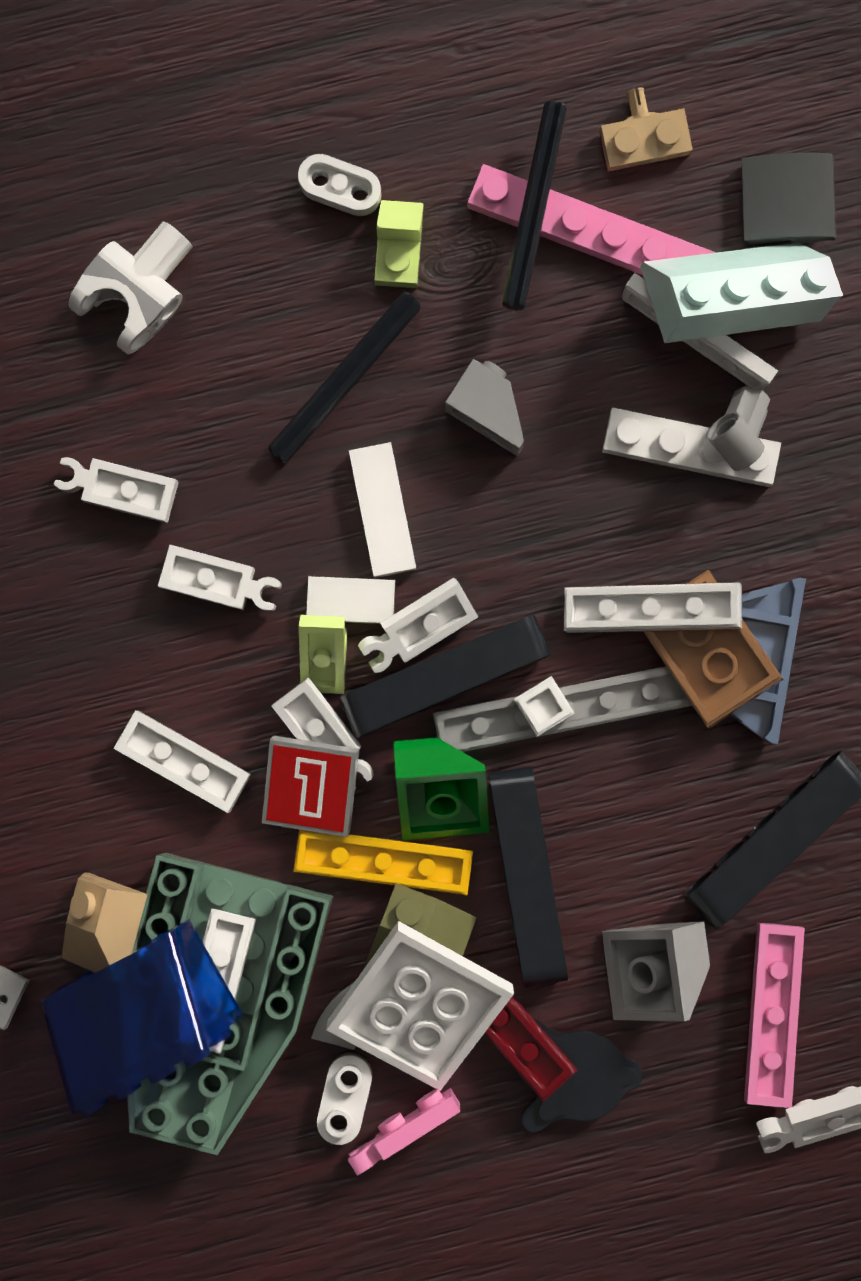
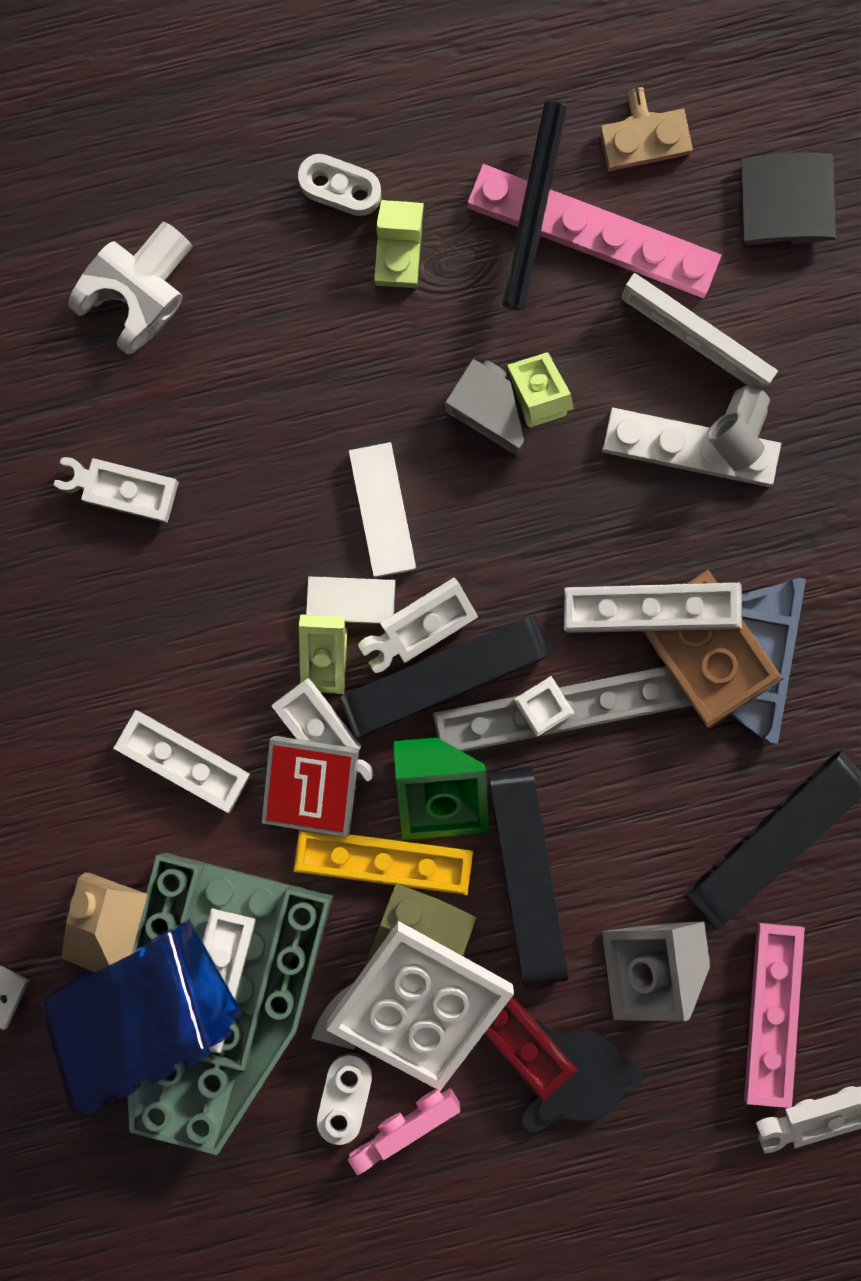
(214, 579): white plate -> none
(344, 377): black axle -> none
(540, 390): none -> yellowish green slope
(740, 291): light aqua slope -> none

